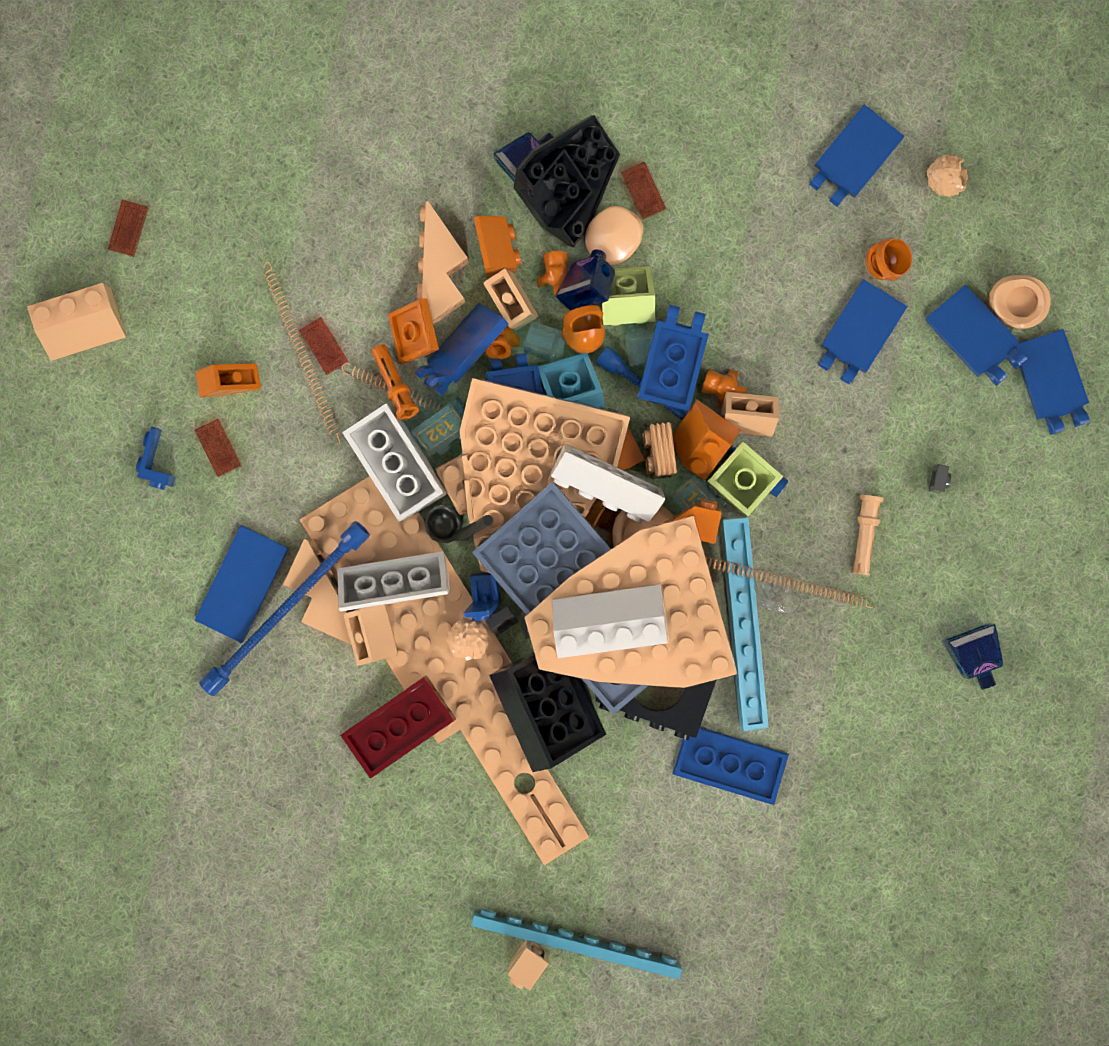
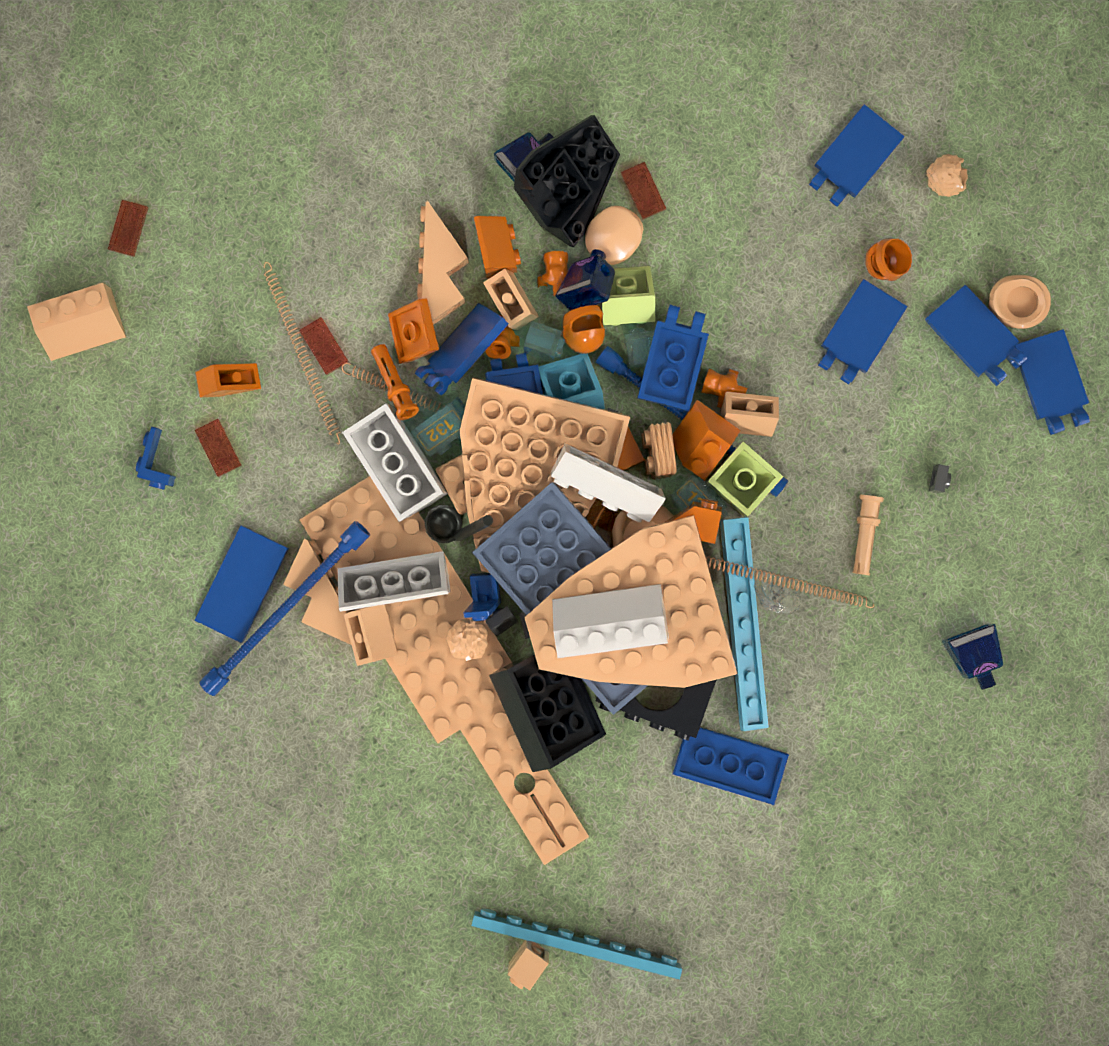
(398, 727): dark red plate -> none

